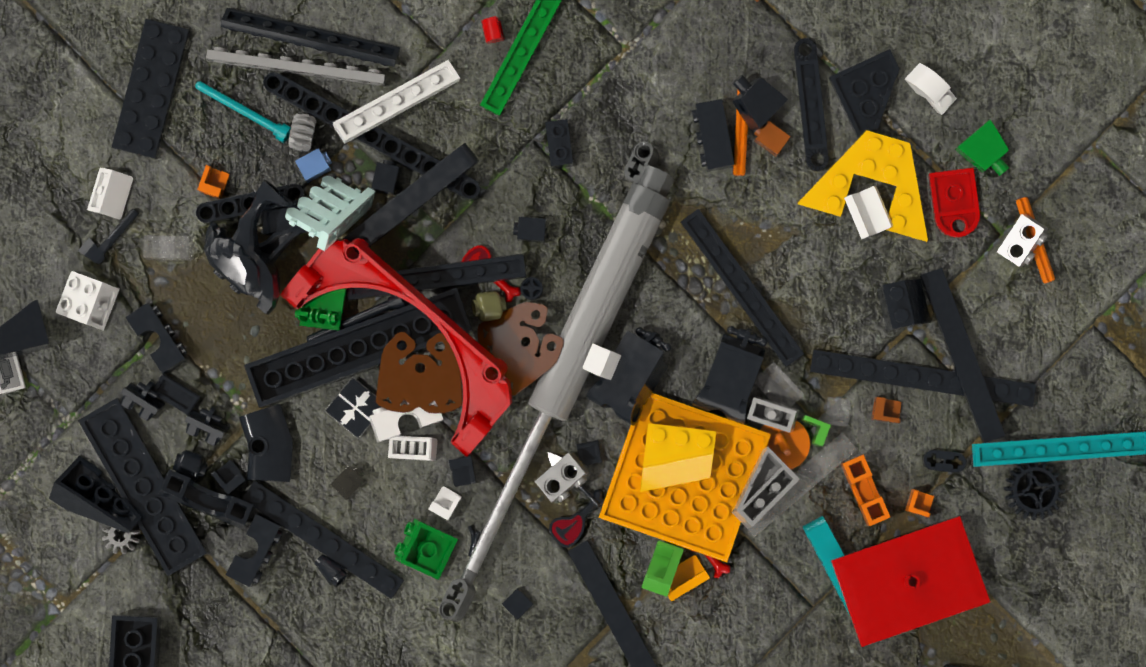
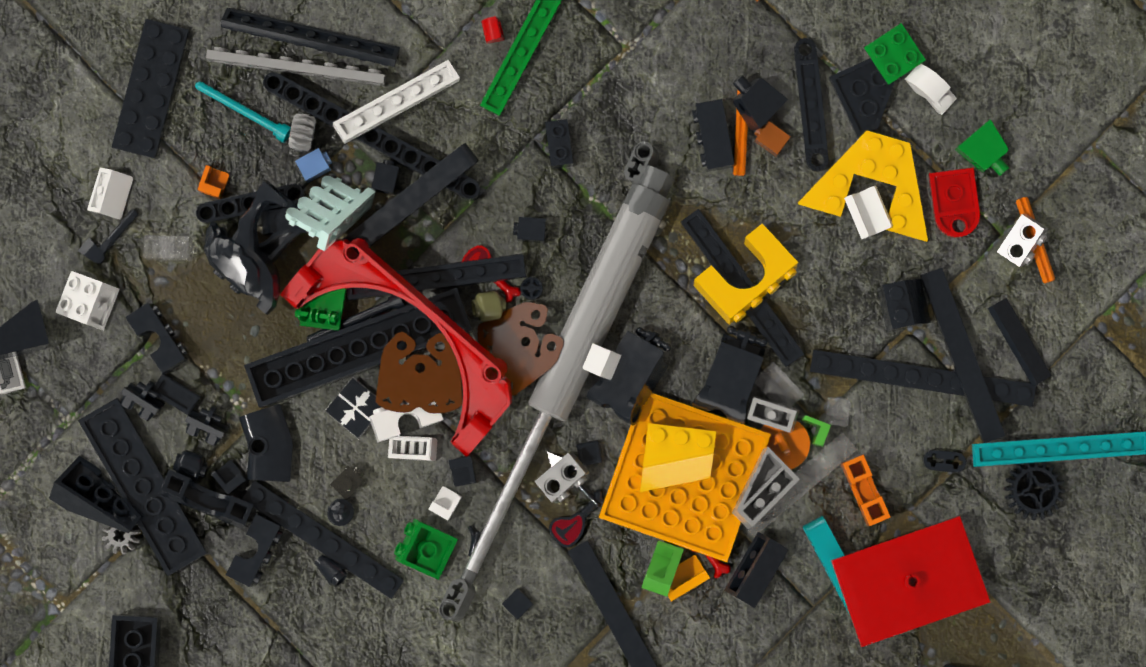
(340, 512): none -> black hat
(734, 302): none -> yellow arch
(756, 569): none -> black brick
(886, 410): dark orange panel -> none
(894, 53): none -> green hinge
(919, 503): orange panel -> none
(1019, 342): none -> black tile

